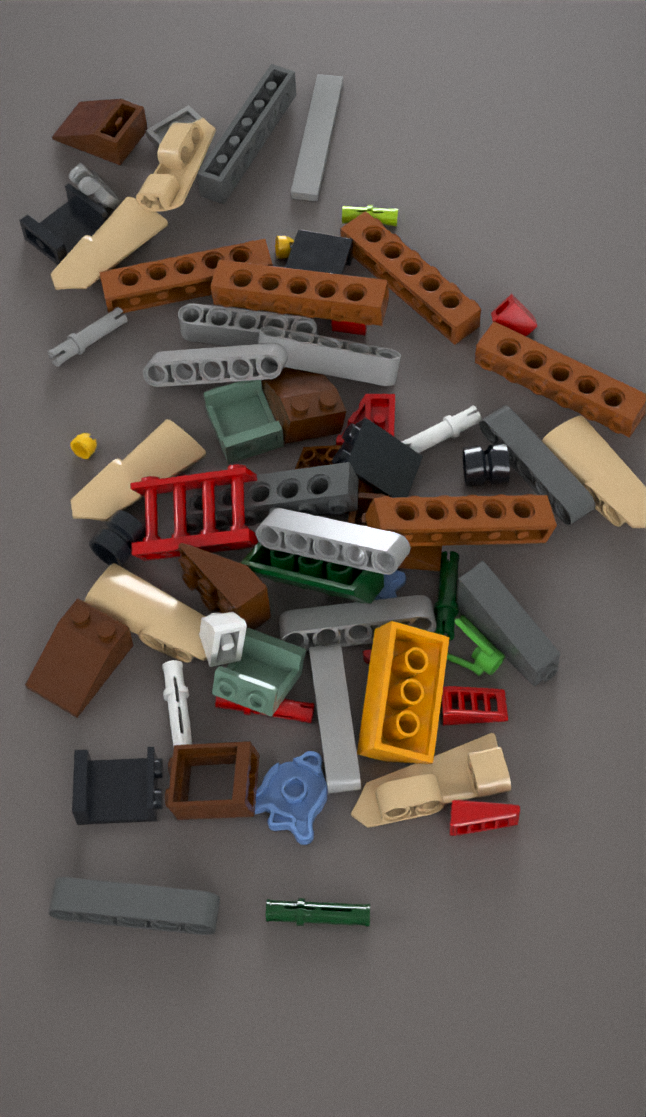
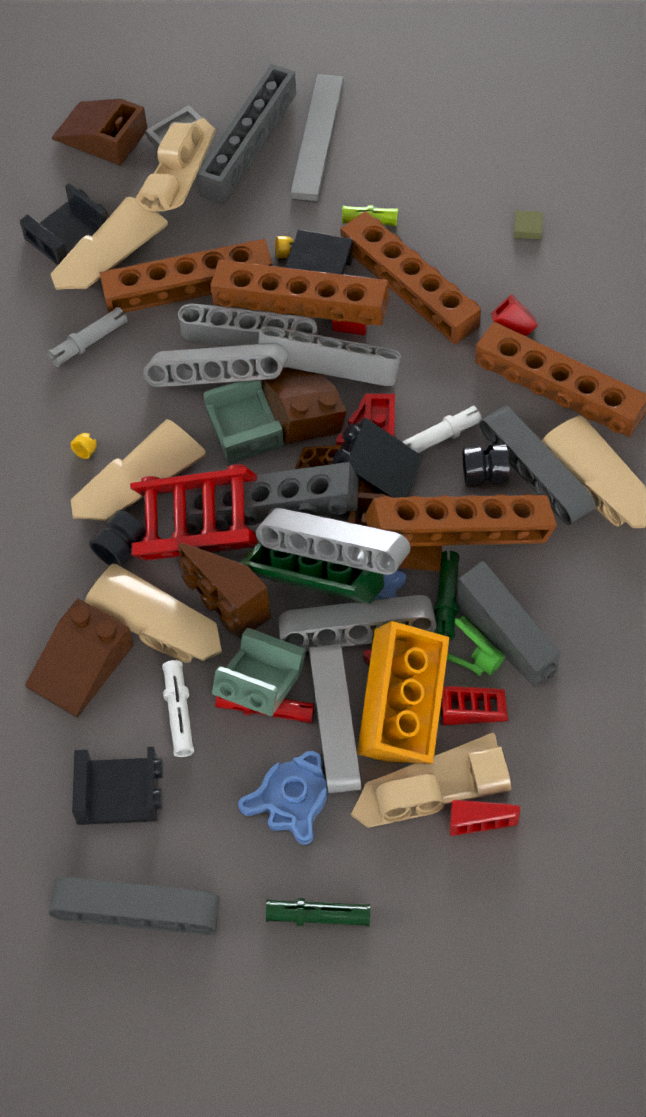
(91, 183): light grey hinge -> none
(222, 637): white slope -> none
(245, 780): reddish brown window -> none
(528, 224): none -> olive tile

